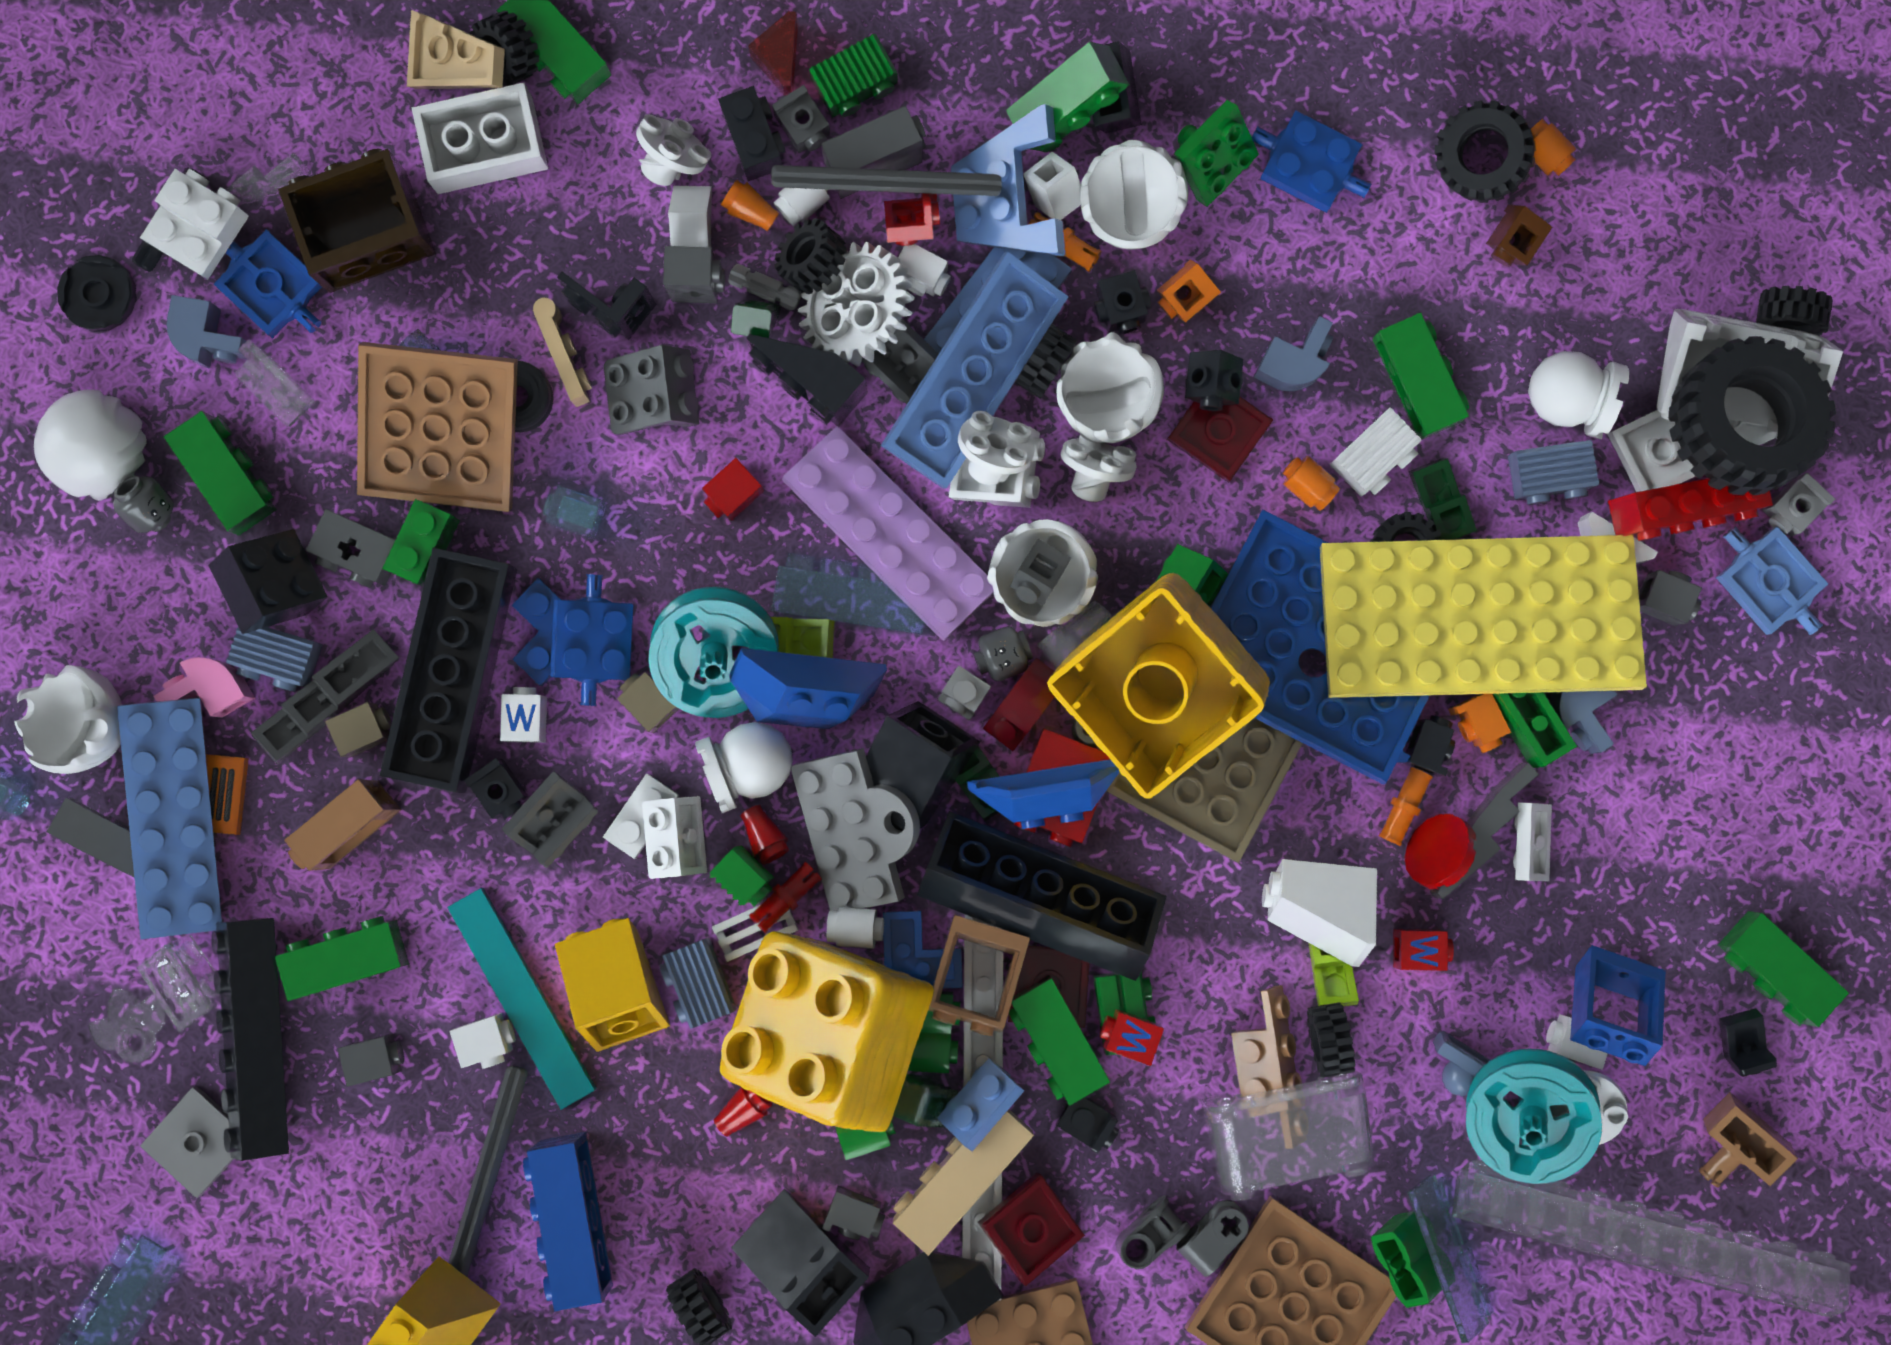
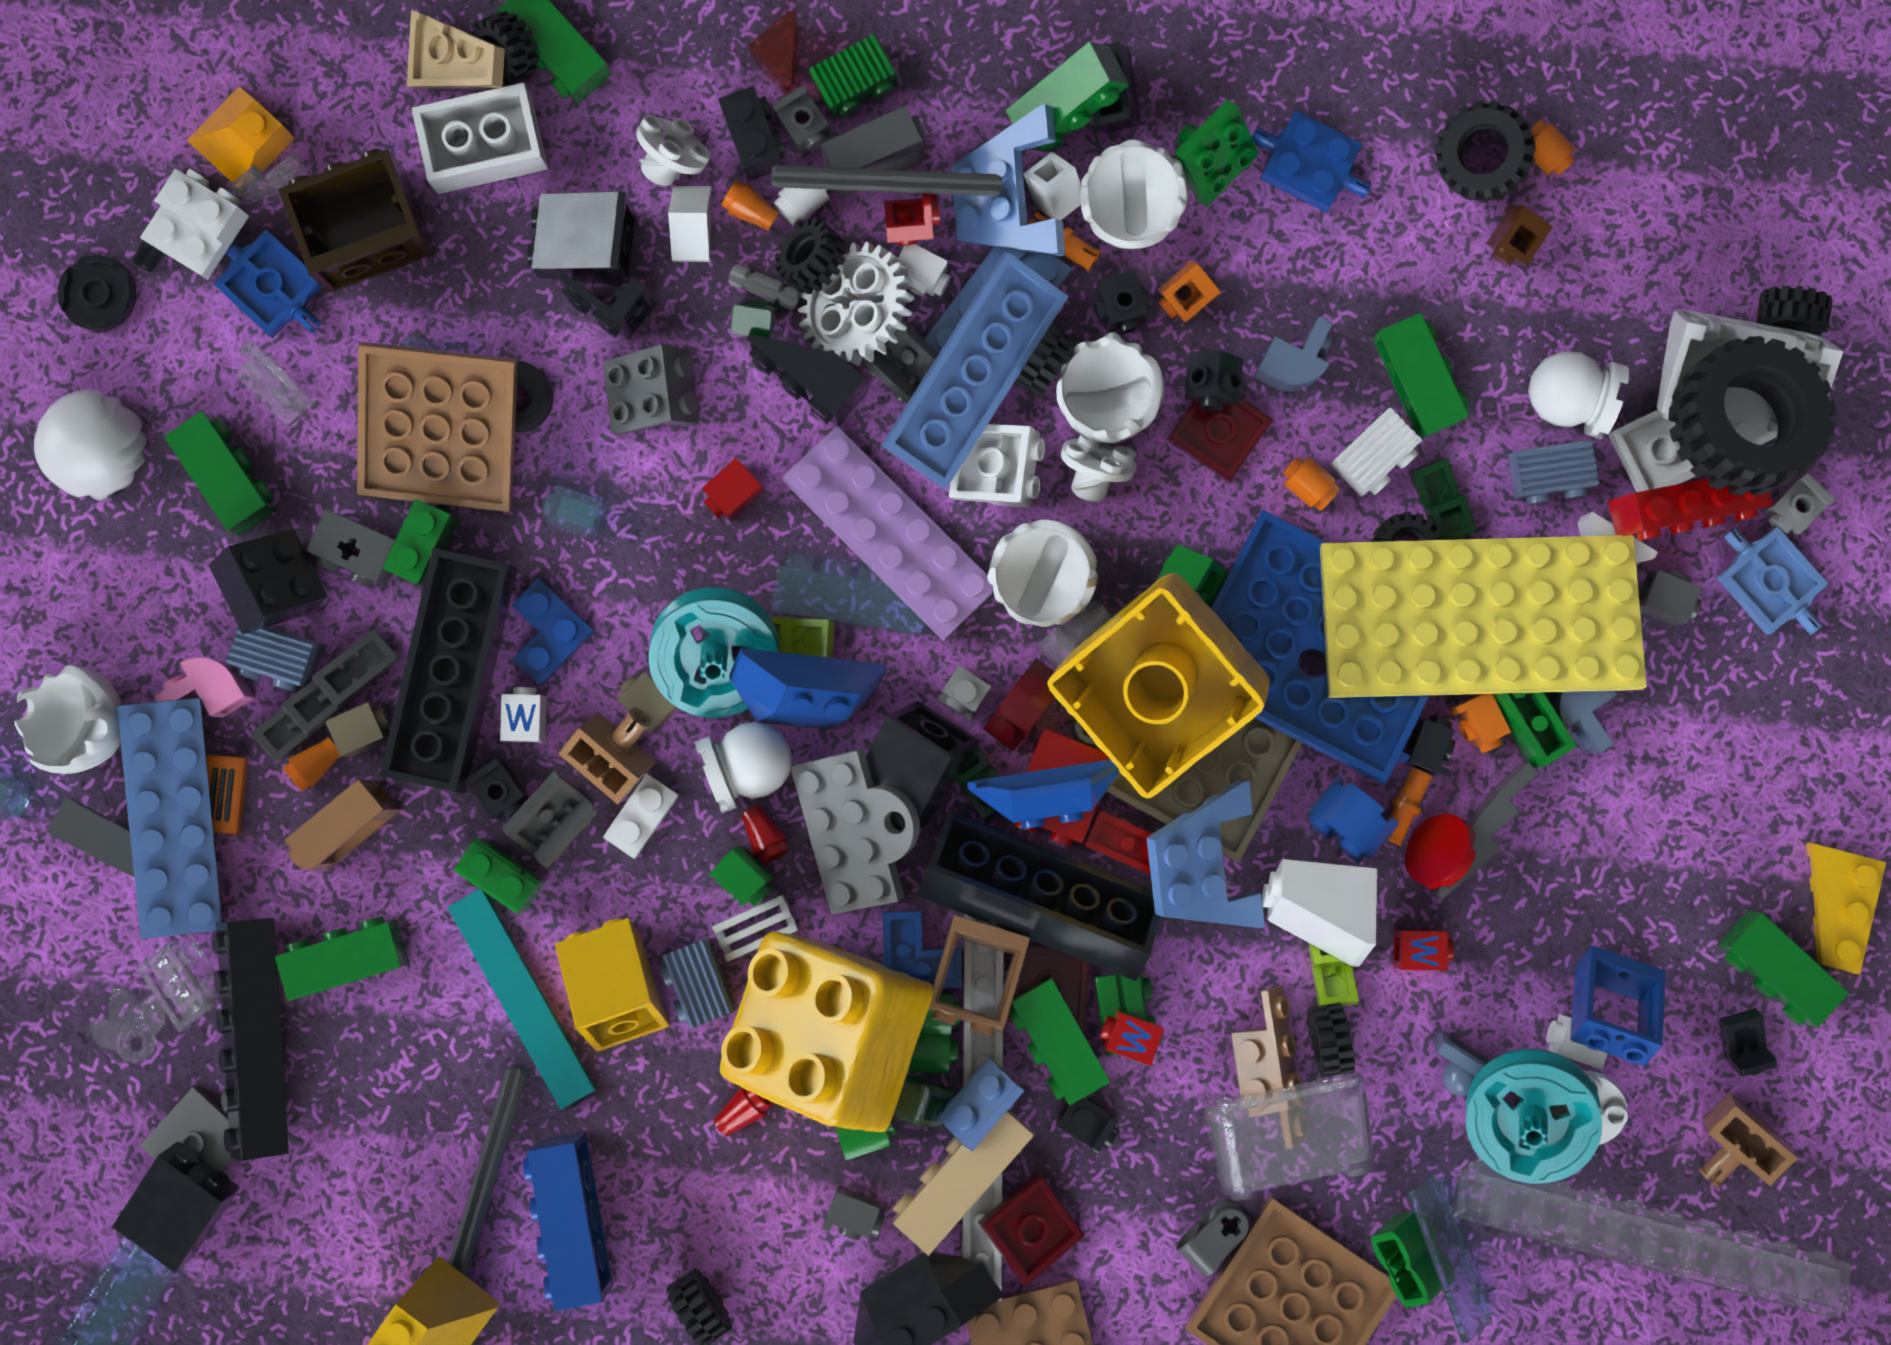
(143, 504): dark grey head -> none
(176, 1206): none -> black brick
(193, 332): sand blue brick -> none
(240, 136): none -> light orange slope
(311, 764): none -> orange cone
(371, 1059): dark grey brick -> none
(483, 1041): white brick -> none
(499, 875): none -> green brick
(562, 350): tan plate -> none
(583, 237): none -> slope
(591, 640): blue plate -> none
(609, 753): none -> medium nougat brick
(674, 837): white bracket -> none
(692, 274): dark grey brick -> none
(785, 897): red pin -> none
(801, 1262): black slope -> none
(854, 927): white brick -> none
(995, 447): white plate -> none
(1003, 653): dark grey head -> none
(1036, 581): dark grey brick -> none
(1119, 841): none -> red plate
(1153, 1233): dark grey piece -> none
(1190, 864): none -> medium blue wing
(1351, 819): none -> blue brick
(1533, 842): white plate -> none
(1844, 905): none -> yellow wing

